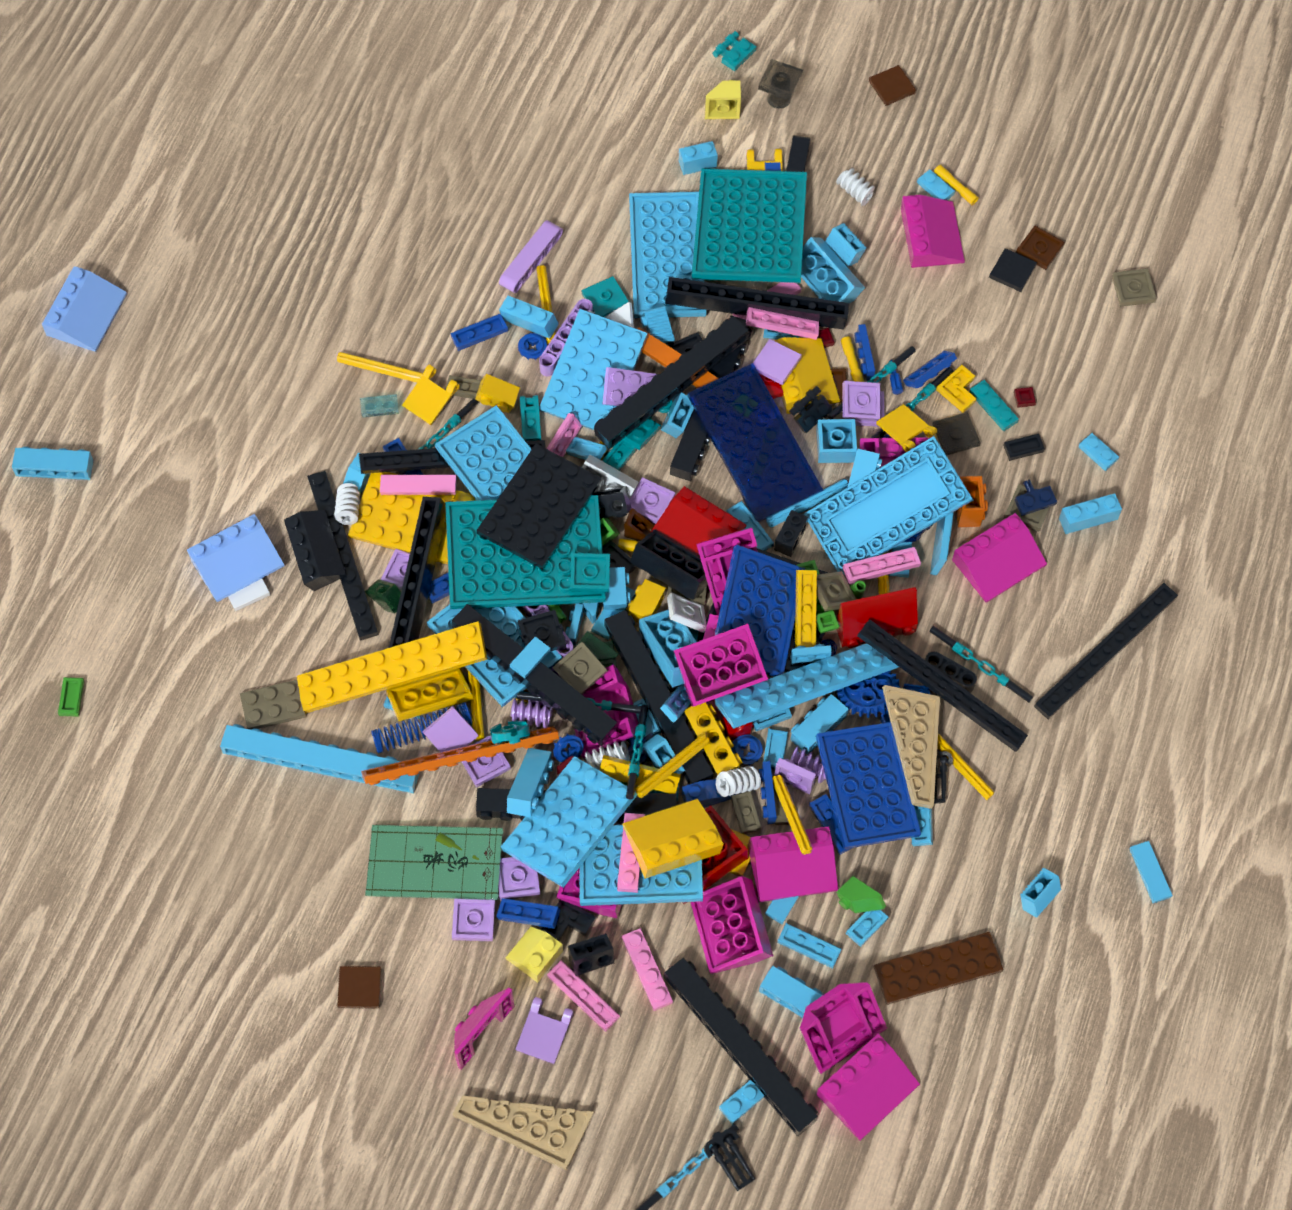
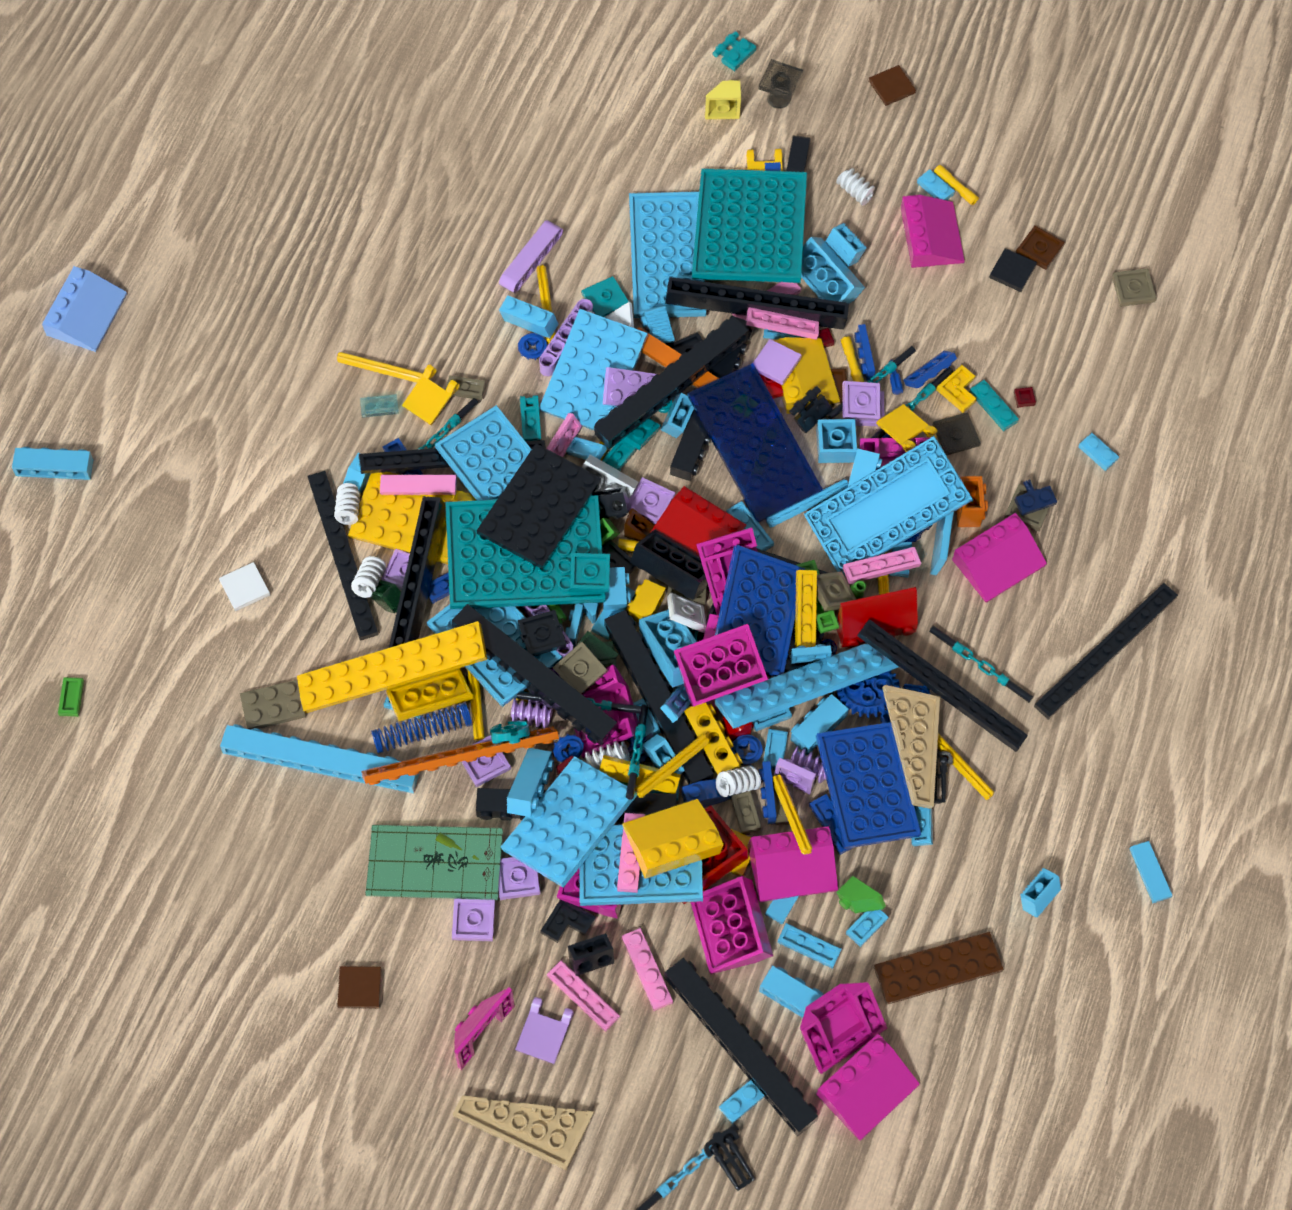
(235, 558): light blue slope -> none
(315, 548): black slope -> none
(368, 576): none -> white piece
(450, 731): lavender tile -> none
(479, 332): blue plate -> none
(497, 392): yellow brick -> none
(528, 913): blue plate -> none
(530, 657): medium azure tile -> none
(535, 953): light yellow slope -> none
(697, 157): medium azure brick -> none
(791, 533): black brick -> none
(960, 672): black beam -> none
(1024, 447): black tile -> none
(1090, 513): medium azure brick -> none

